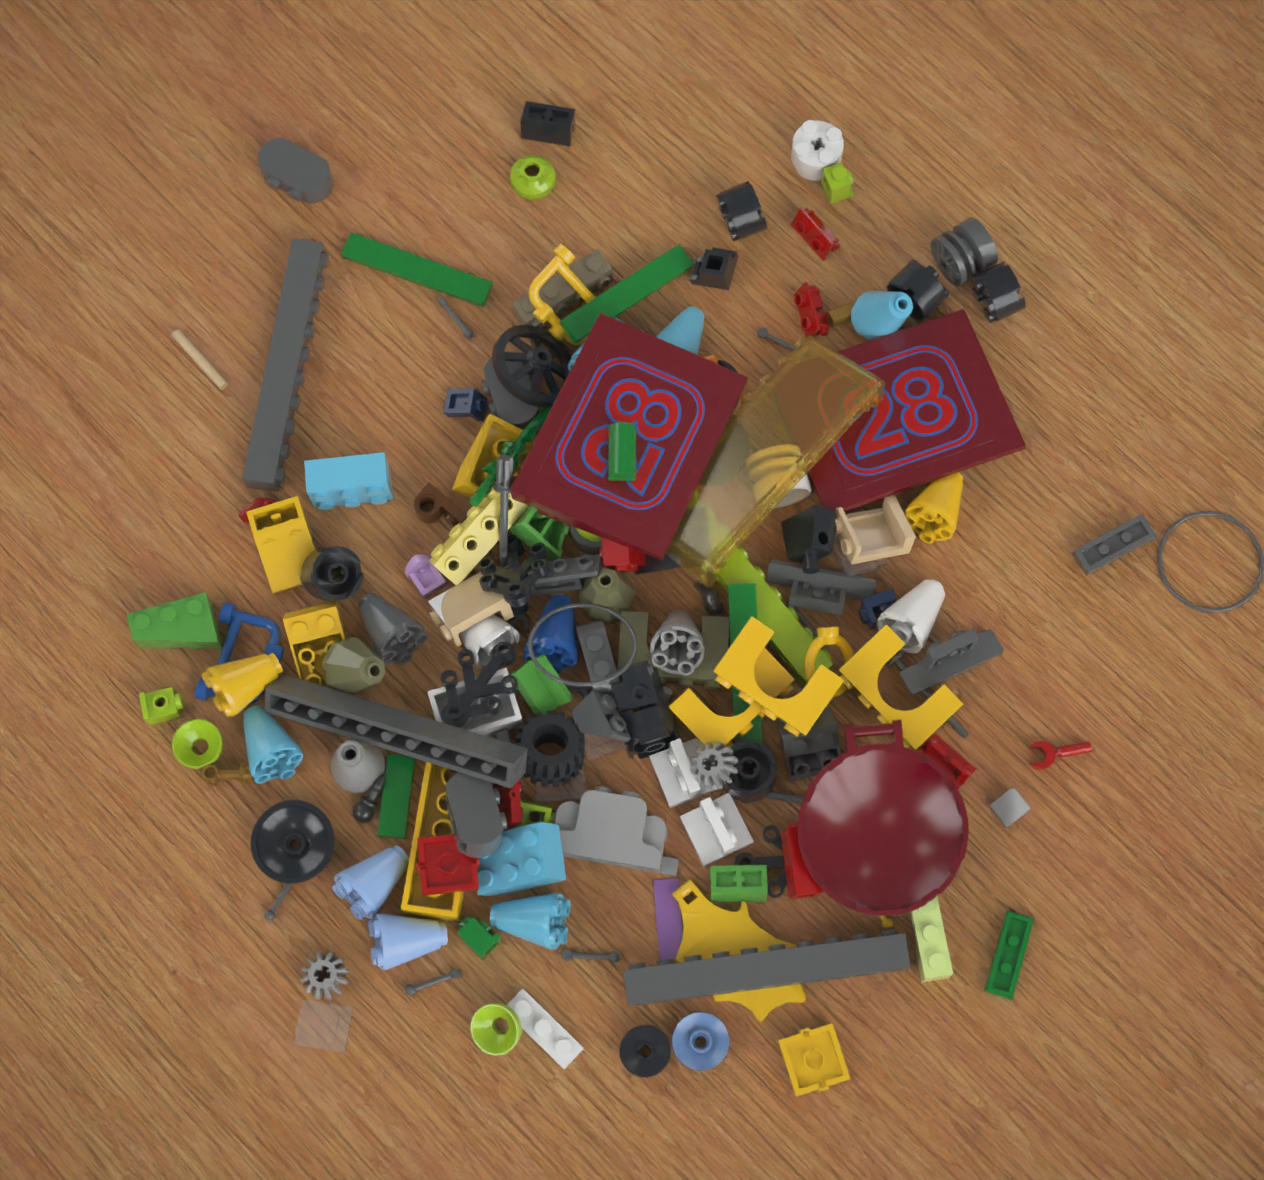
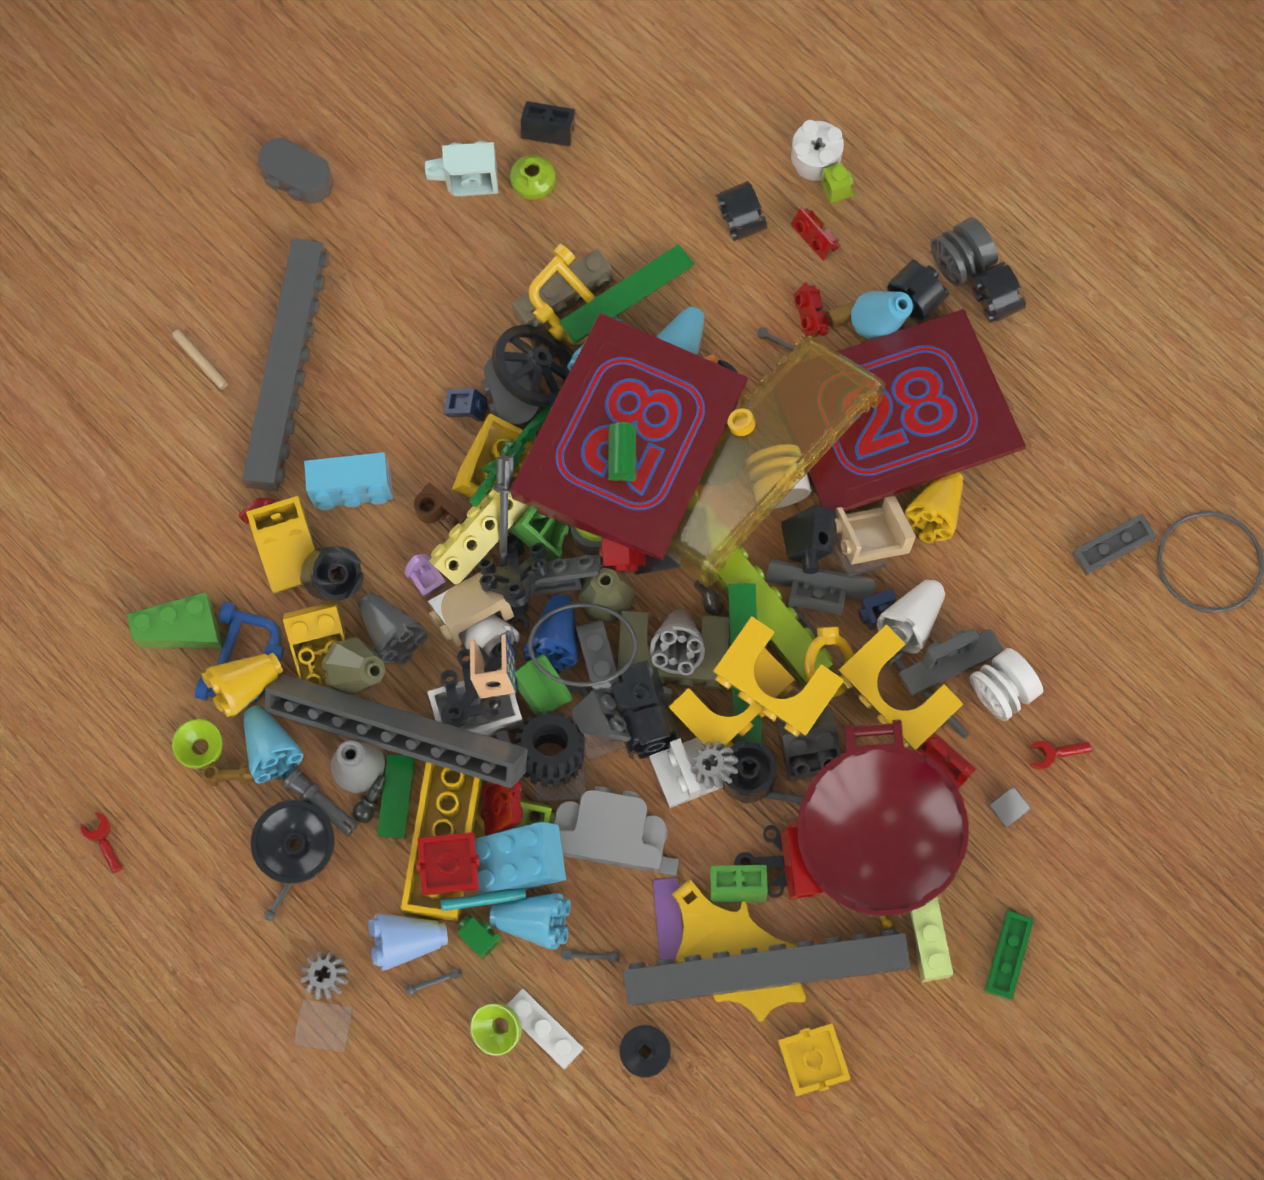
(104, 844): none -> red piece
(170, 710): lime brick -> none
(311, 793): none -> dark grey pin
(371, 881): light blue cone -> none
(417, 269): green tile -> none
(466, 168): none -> light aqua hinge
(468, 333): dark grey hinge -> none
(475, 815): dark grey brick -> none
(483, 899): none -> teal bar
(505, 676): none -> light nougat piece
(704, 1026): medium blue dish -> none
(715, 268): black brick -> none
(716, 829): white bracket -> none
(741, 422): none -> yellow tile
(1006, 684): none -> white wheel

